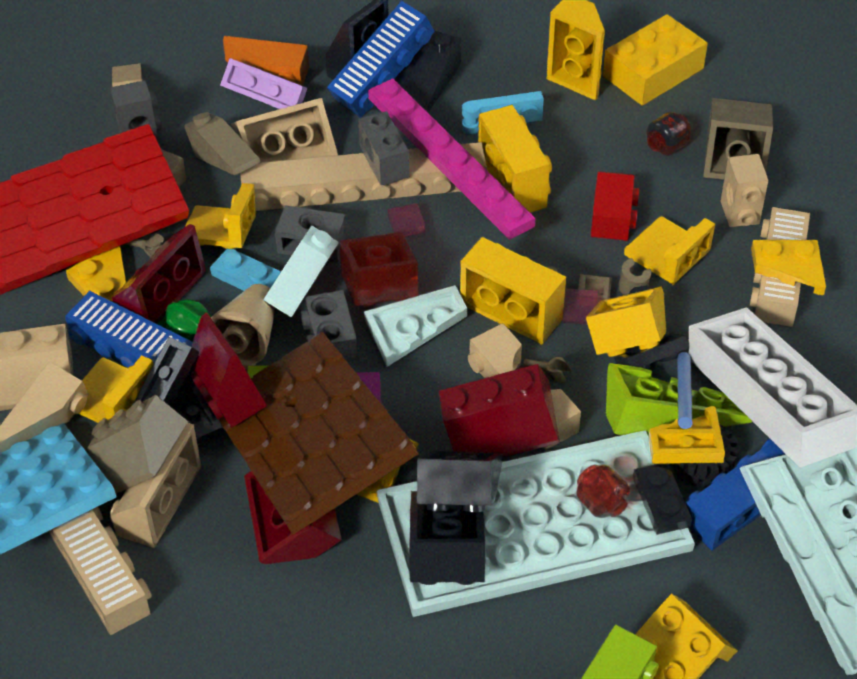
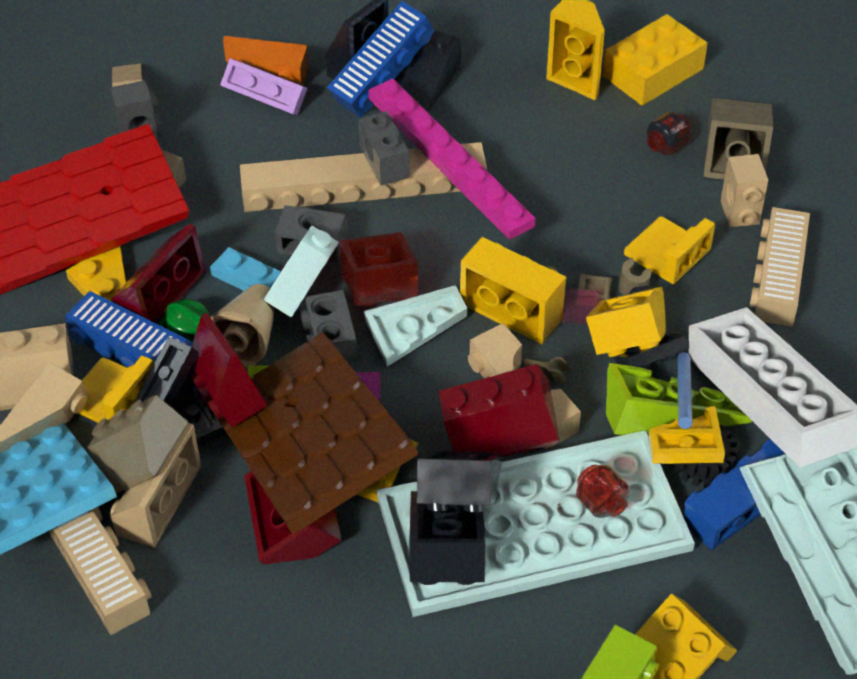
(150, 245): dark tan hand -> none
(219, 144): dark tan slope -> none
(226, 225): yellow bracket -> none
(289, 133): tan slope -> none
(406, 219): clear pink tile -> none
(515, 157): yellow brick -> none
(526, 104): medium azure plate -> none
(613, 206): red brick -> none
(662, 498): black plate -> none
(790, 262): yellow wing -> none

